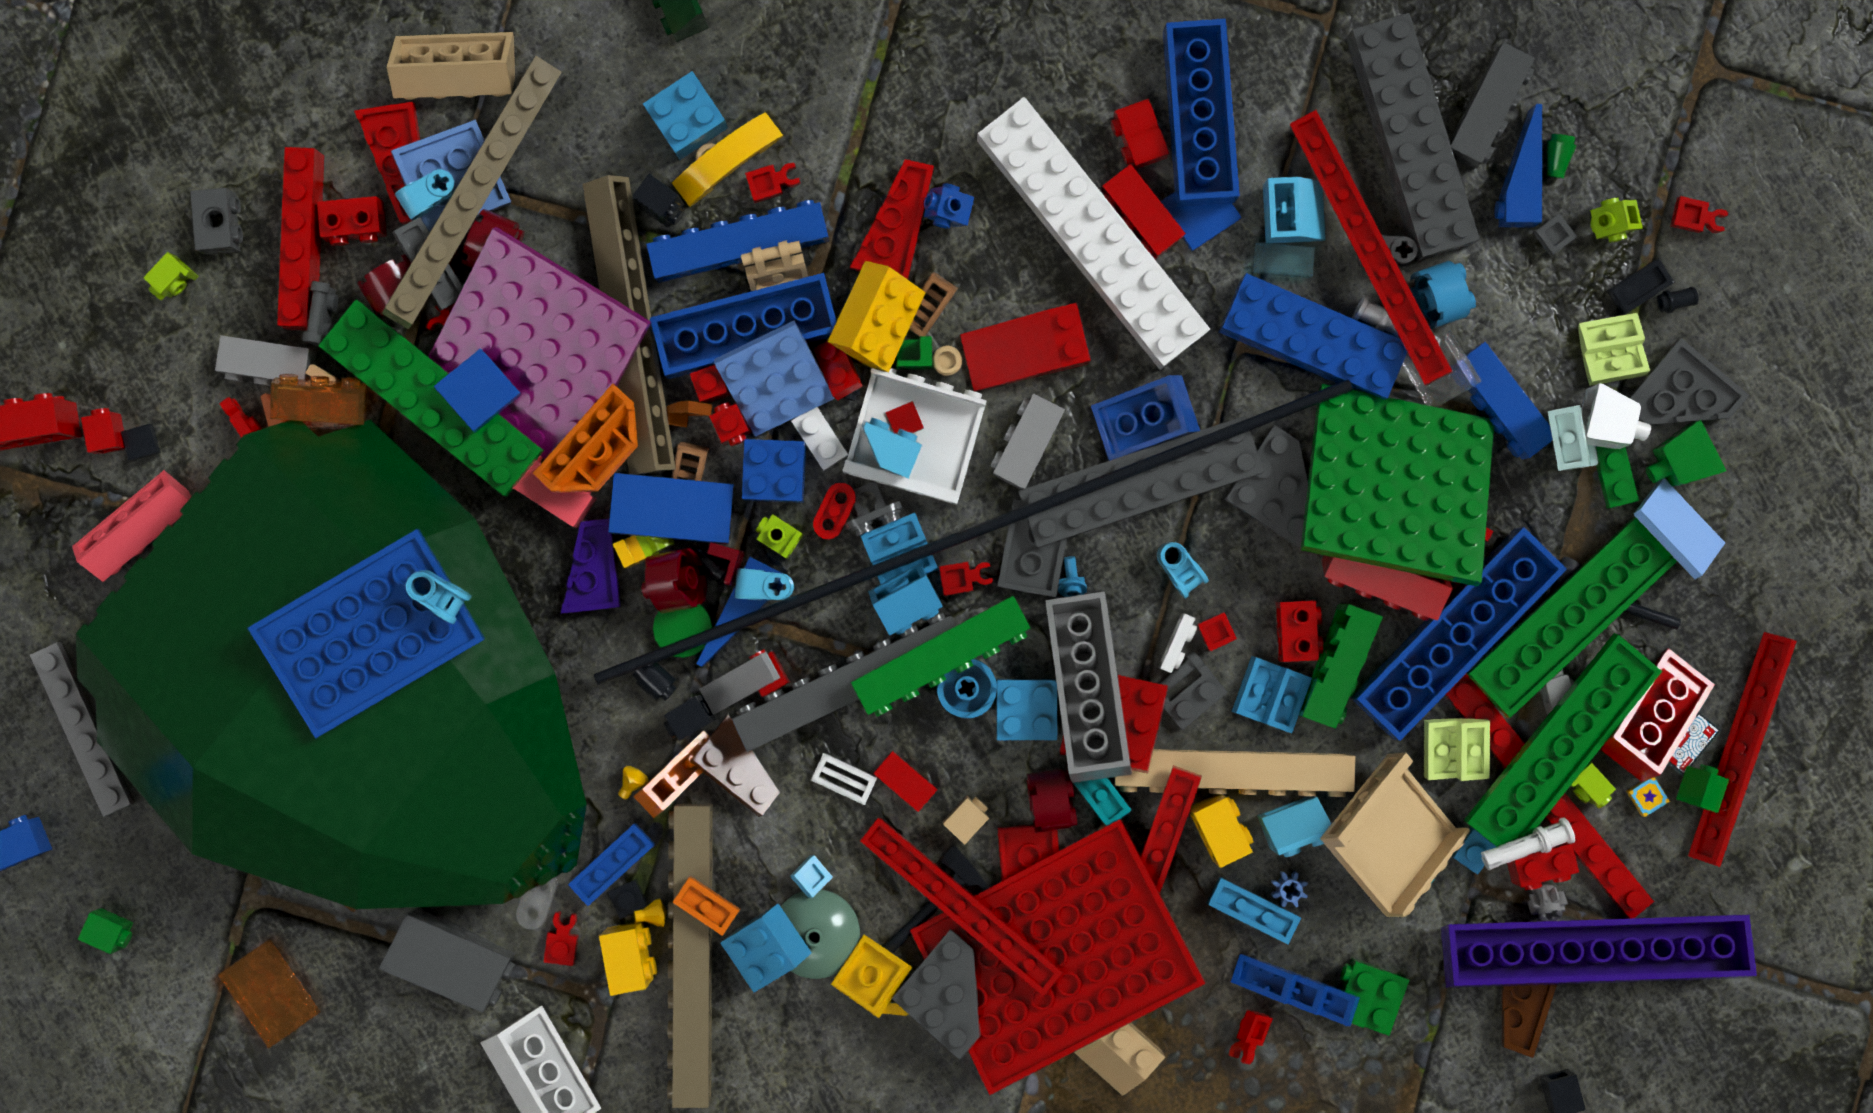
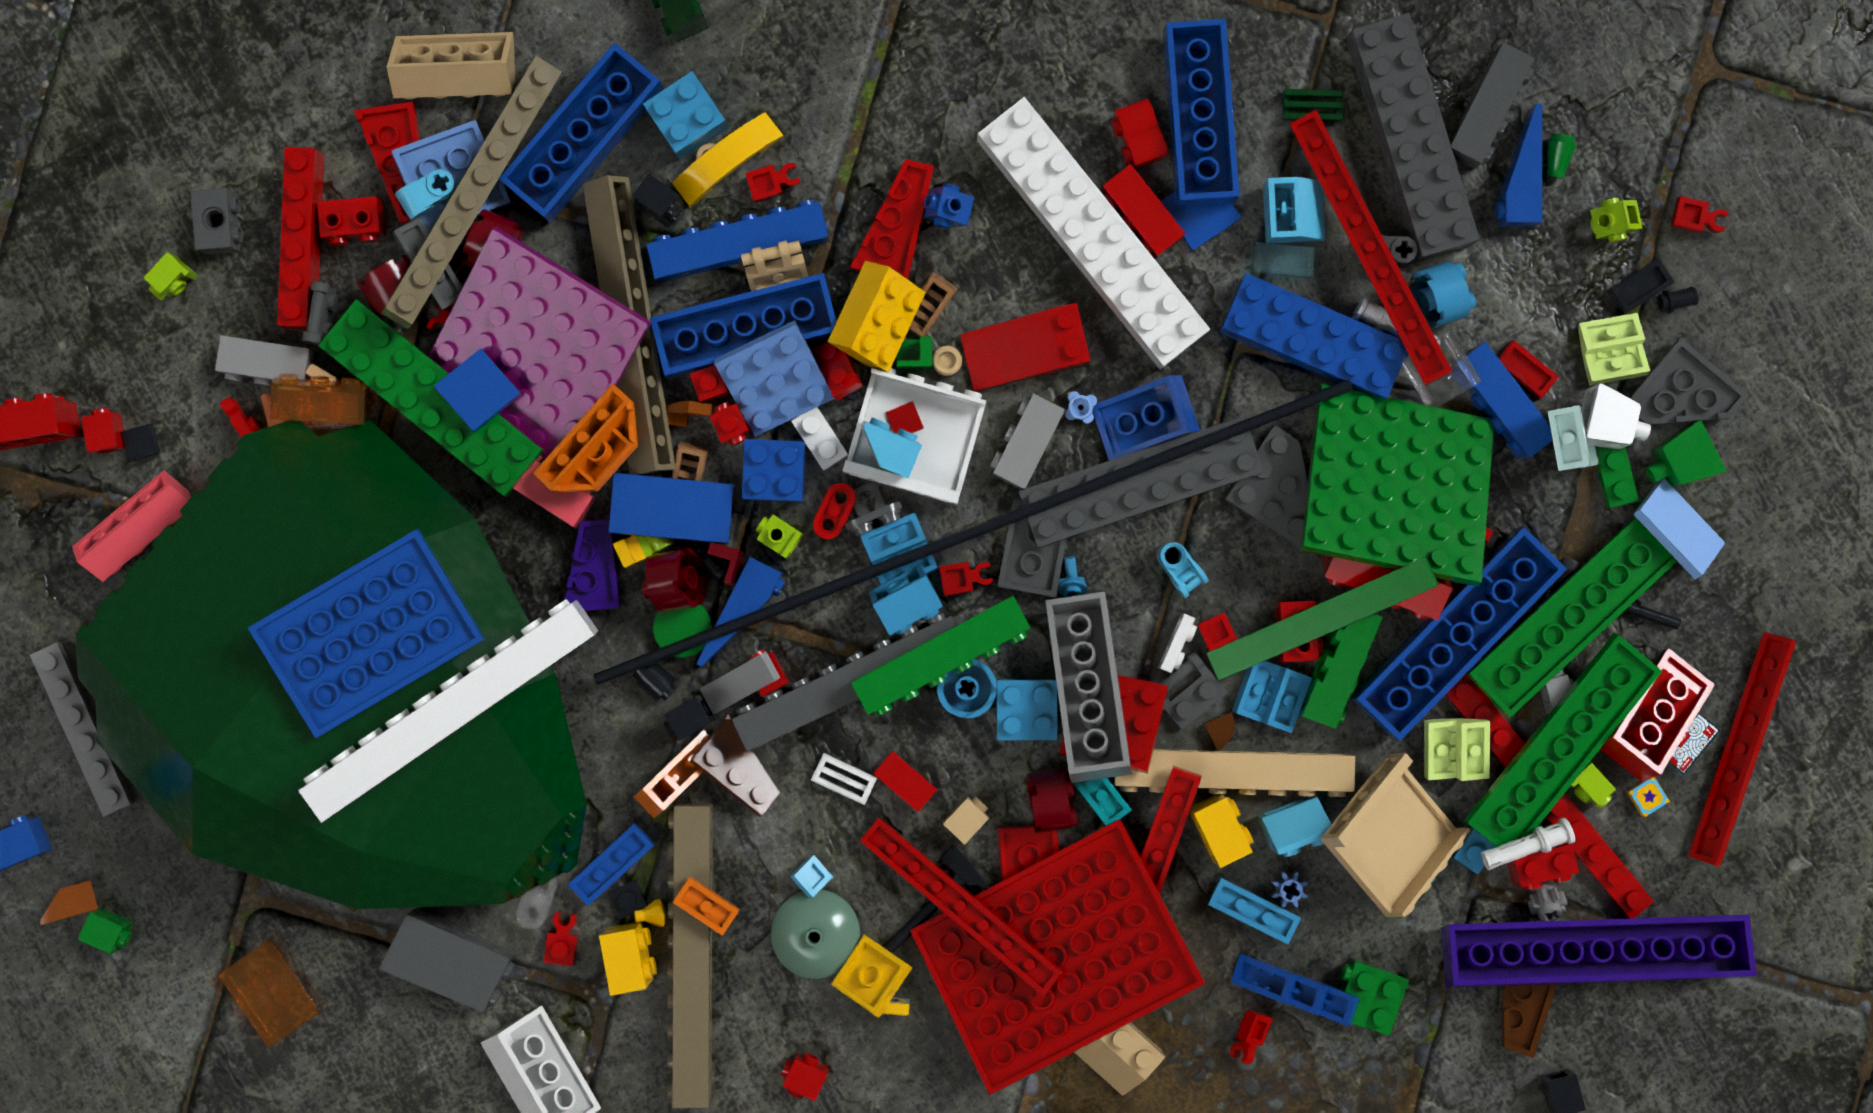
(70, 902): none -> dark orange slope
(439, 595): medium azure piece -> none
(444, 713): none -> white brick
(581, 133): none -> blue brick
(631, 781): yellow rock -> none
(757, 585): medium azure piece -> none
(766, 948): dark azure brick -> none
(804, 1076): none -> red brick
(945, 995): dark grey plate -> none
(1085, 414): none -> light blue plate
(1220, 729): none -> reddish brown tile
(1321, 94): none -> dark green tile
(1323, 619): none -> green tile
(1527, 370): none -> red tile
(1555, 234): dark grey plate -> none
(1702, 788): green brick -> none

